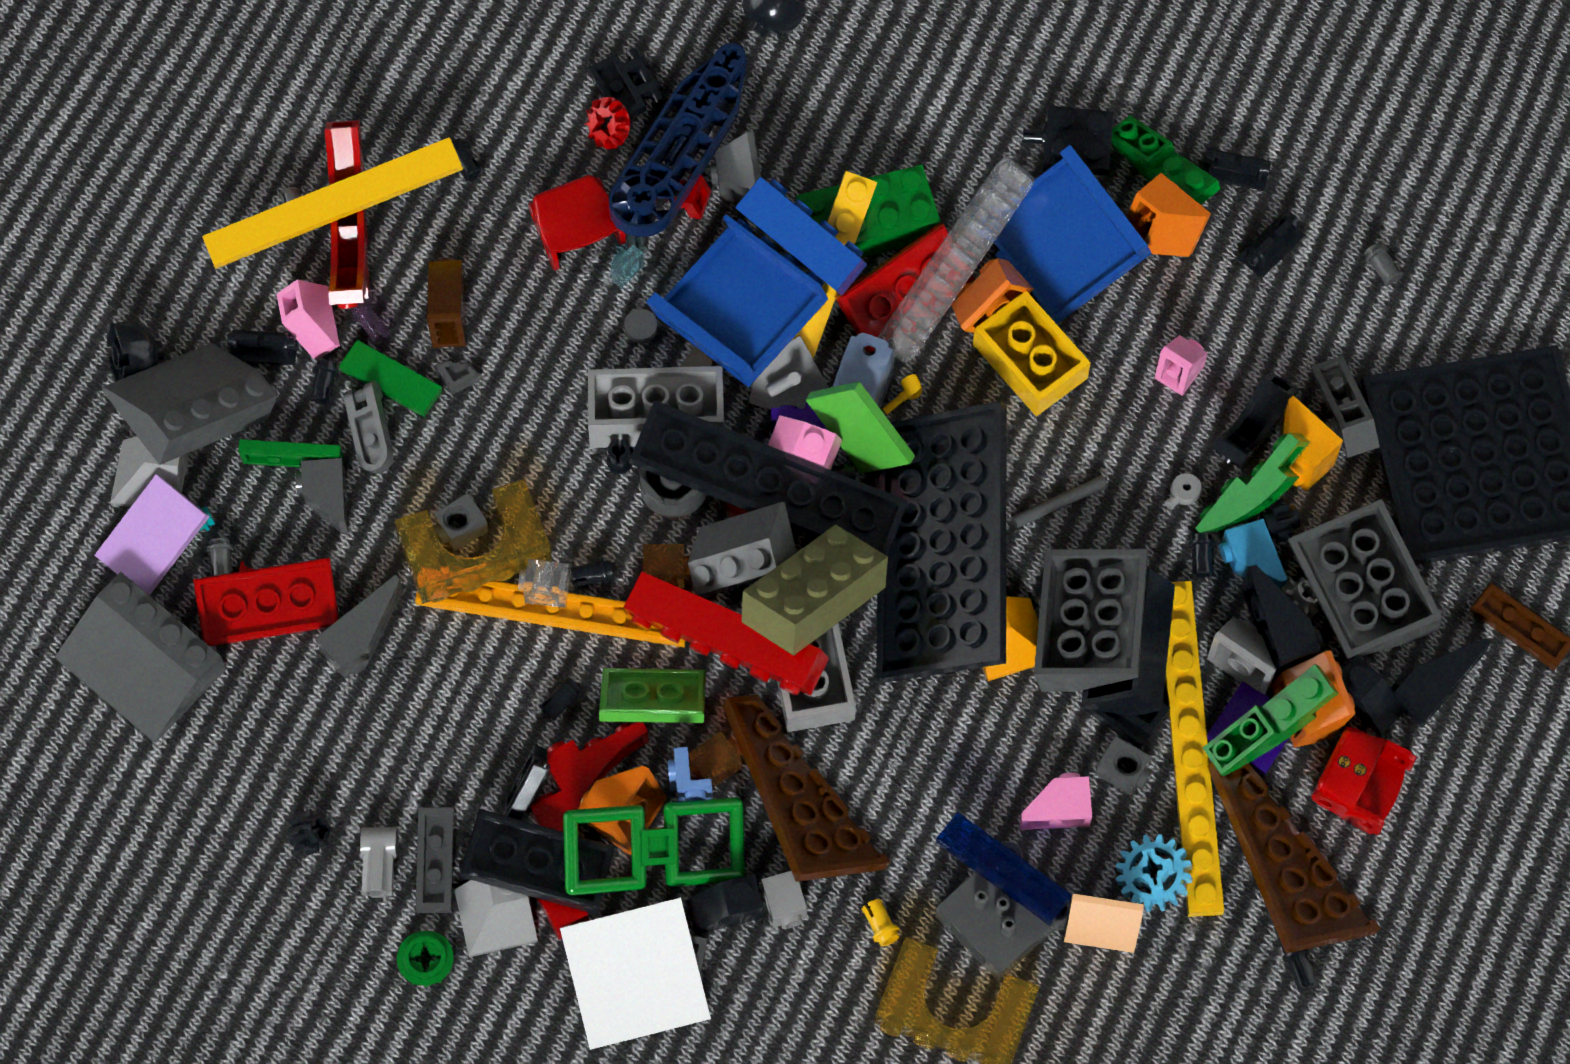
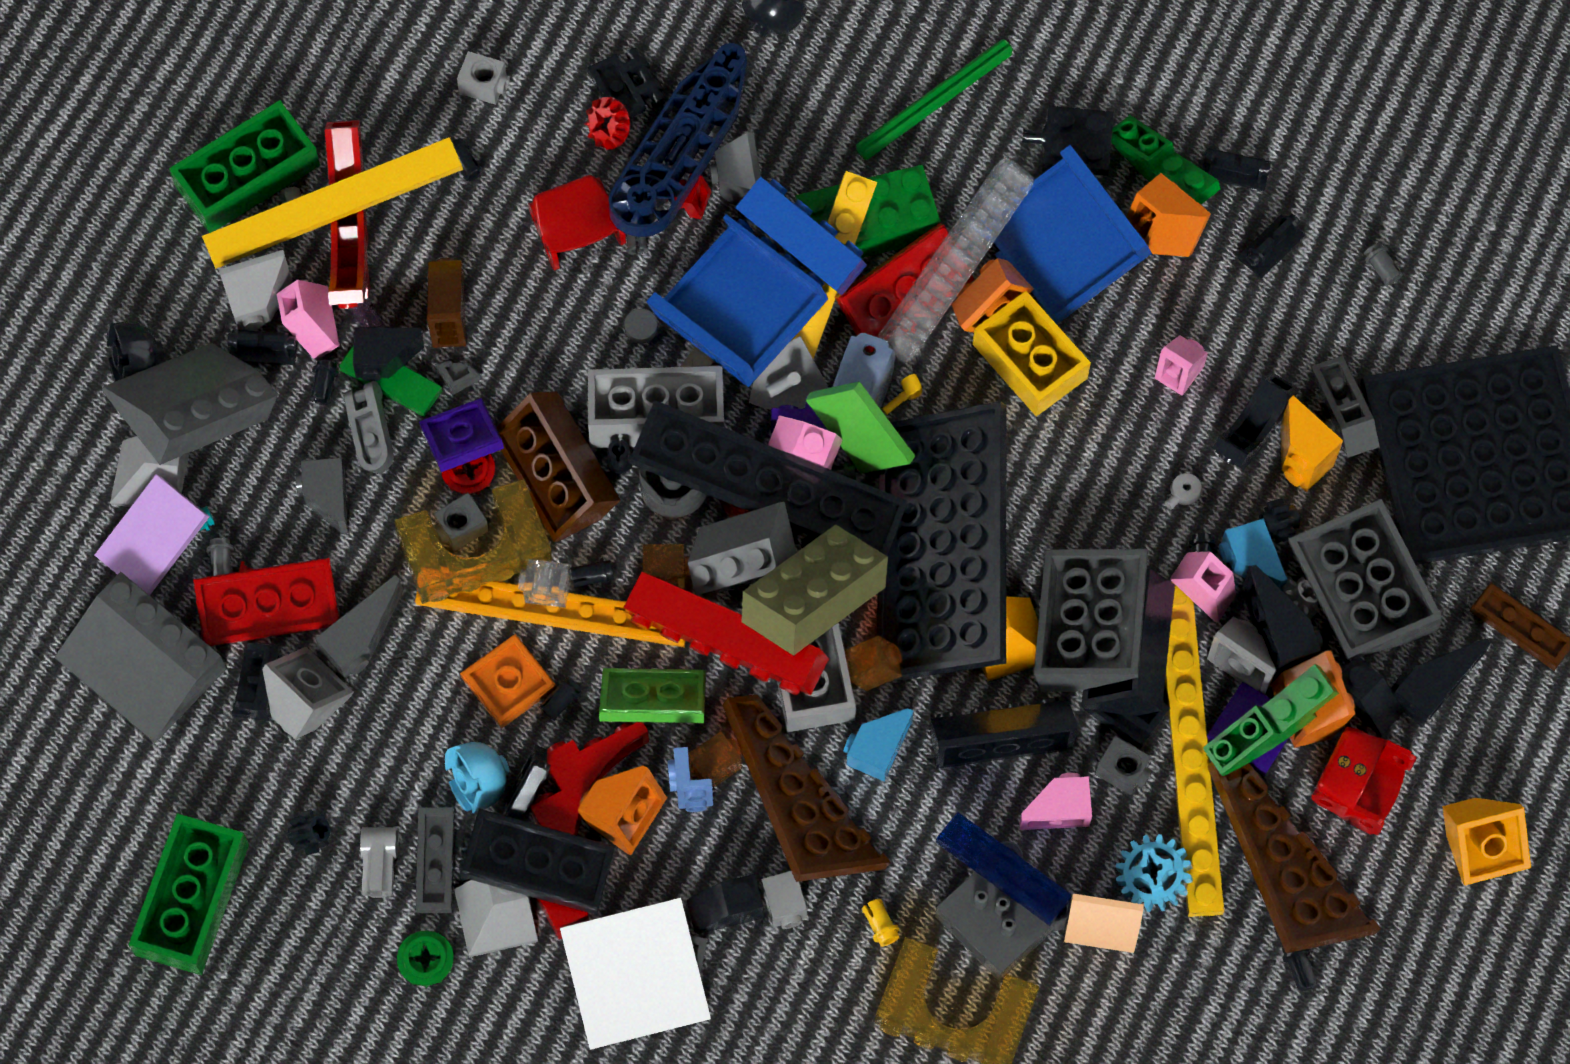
(189, 894): none -> green brick
(244, 166): none -> green brick
(251, 693): none -> black hinge
(253, 288): none -> light grey slope
(285, 453): green tile -> none
(302, 692): none -> light grey slope
(384, 351): none -> black slope
(461, 435): none -> dark purple tile
(477, 775): none -> medium azure cylinder
(479, 66): none -> light grey brick
(482, 476): none -> red gear
(508, 681): none -> orange tile
(556, 465): none -> reddish brown slope
(626, 265): clear light blue plate -> none
(653, 845): green bar -> none
(873, 663): none -> clear orange brick
(878, 743): none -> dark azure slope
(934, 99): none -> green axle
(1002, 733): none -> black slope
(1059, 501): dark grey bar -> none
(1206, 582): none -> bright pink slope
(1247, 497): green slope -> none
(1487, 838): none -> light orange slope

